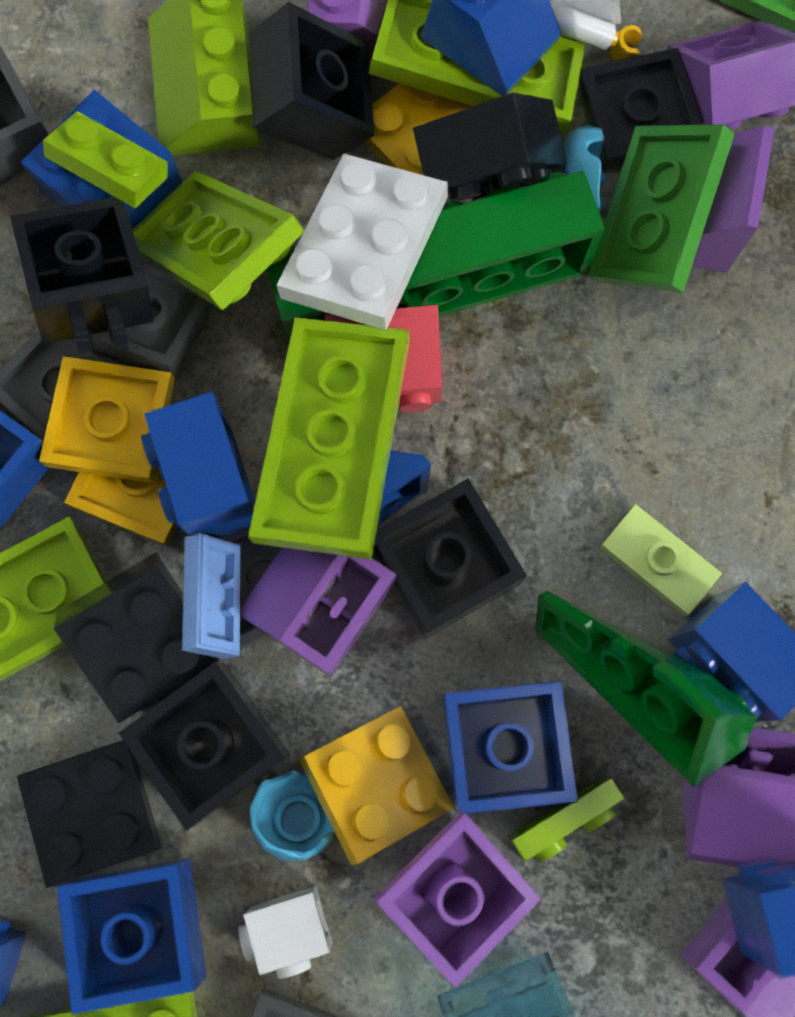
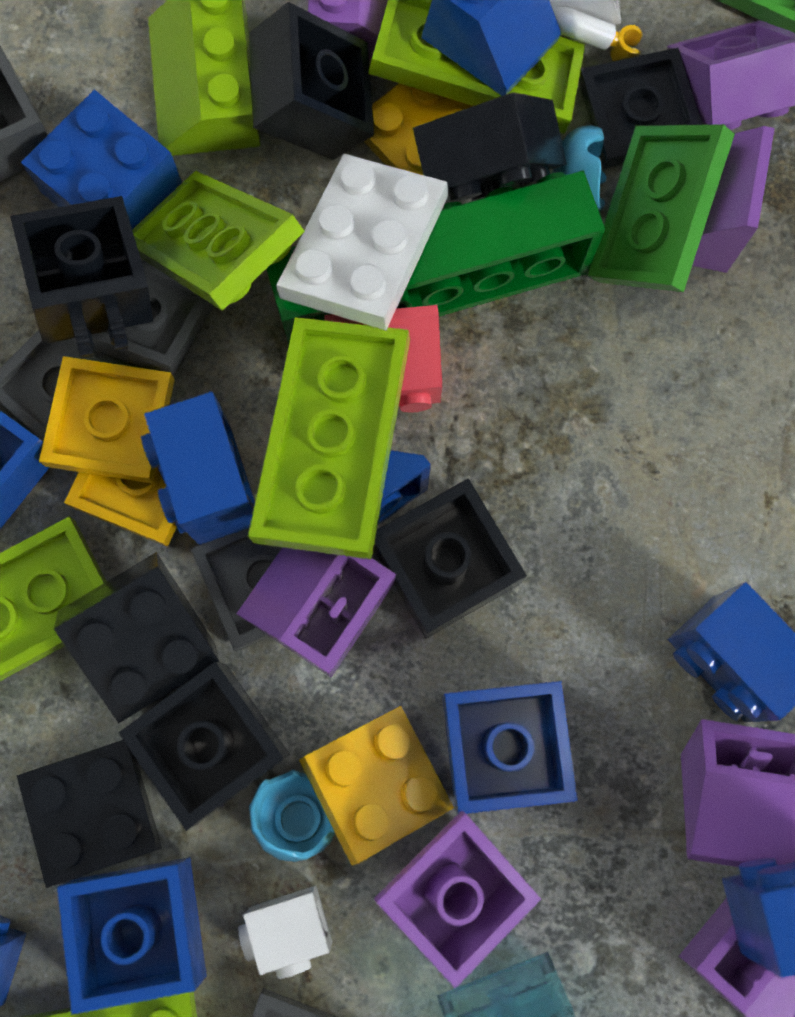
(105, 159): lime plate -> none
(211, 597): light blue plate -> none
(545, 833): lime plate -> none
(660, 560): yellowish green plate -> none
(662, 697): green wedge -> none

